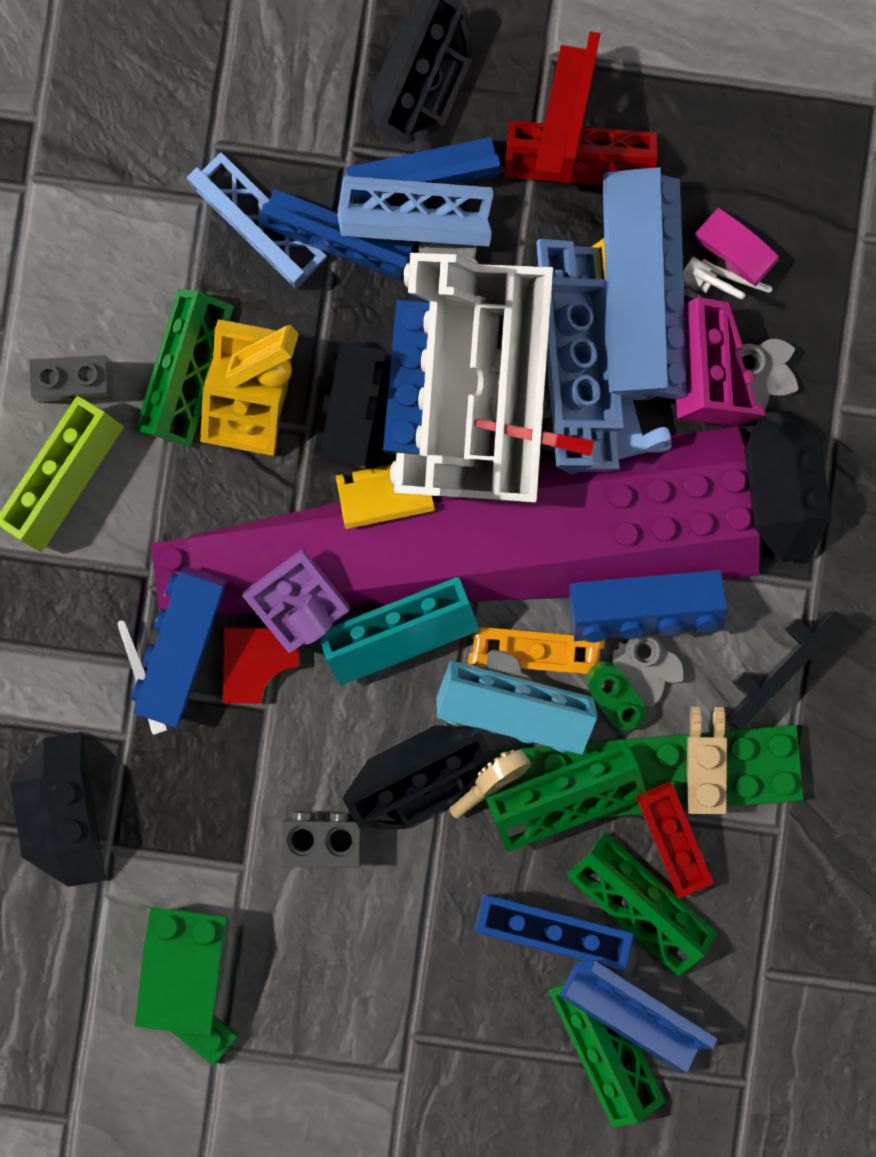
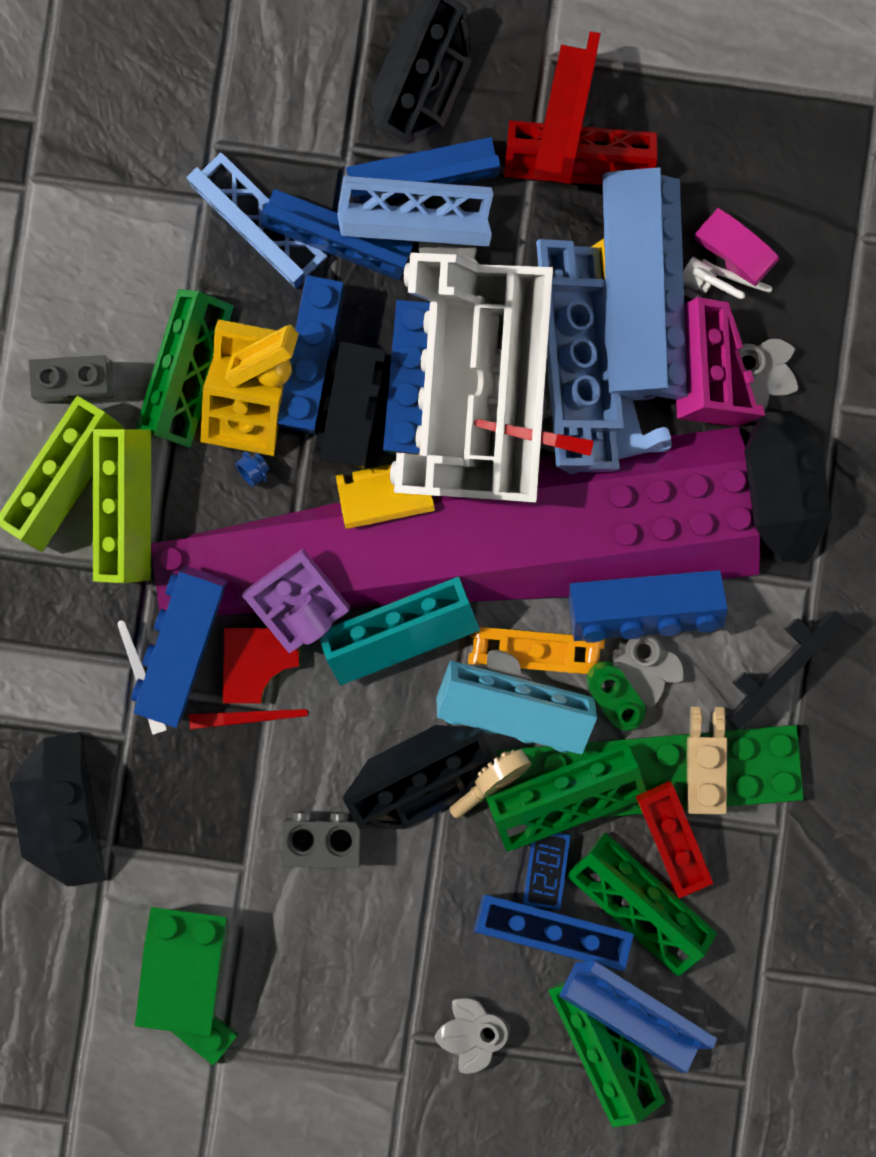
(121, 505): none -> lime brick
(231, 718): none -> red sticker
(252, 468): none -> blue plate
(312, 355): none -> blue brick
(466, 1035): none -> light grey plate
(546, 872): none -> black tile

